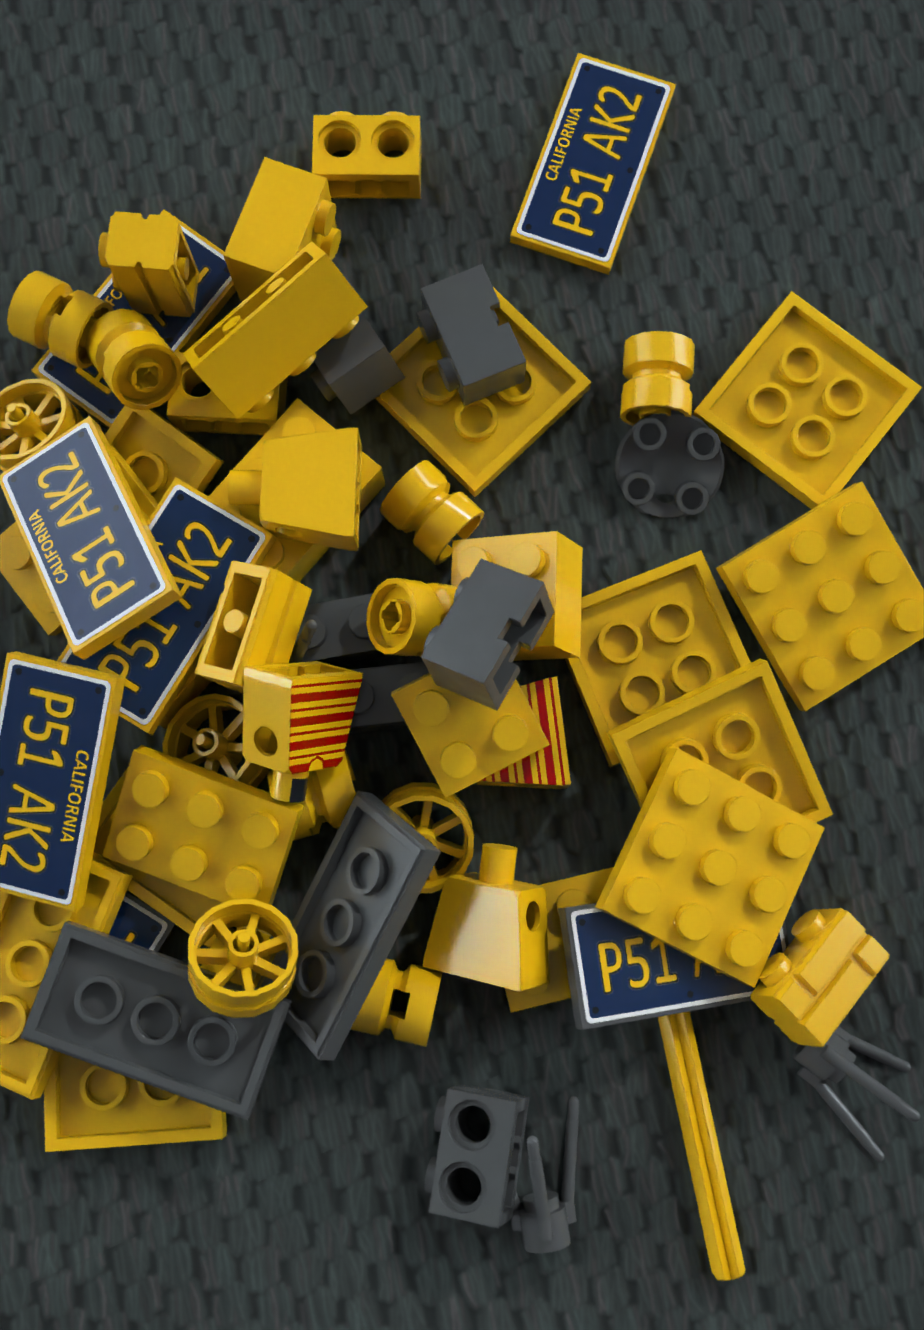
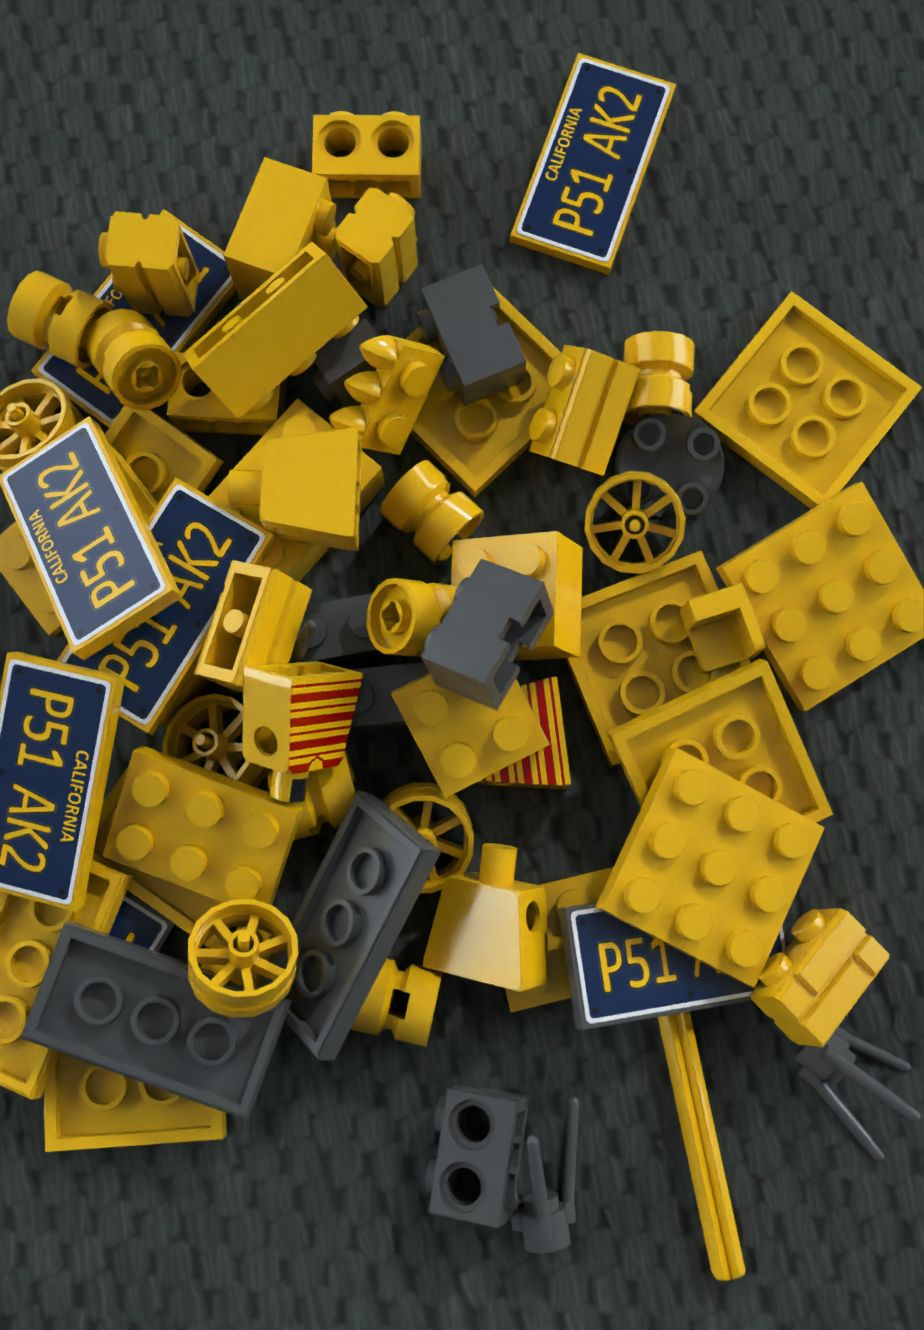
(378, 245): none -> yellow brick
(391, 394): none -> yellow plate
(583, 408): none -> yellow brick
(635, 523): none -> yellow wheel
(722, 628): none -> yellow panel

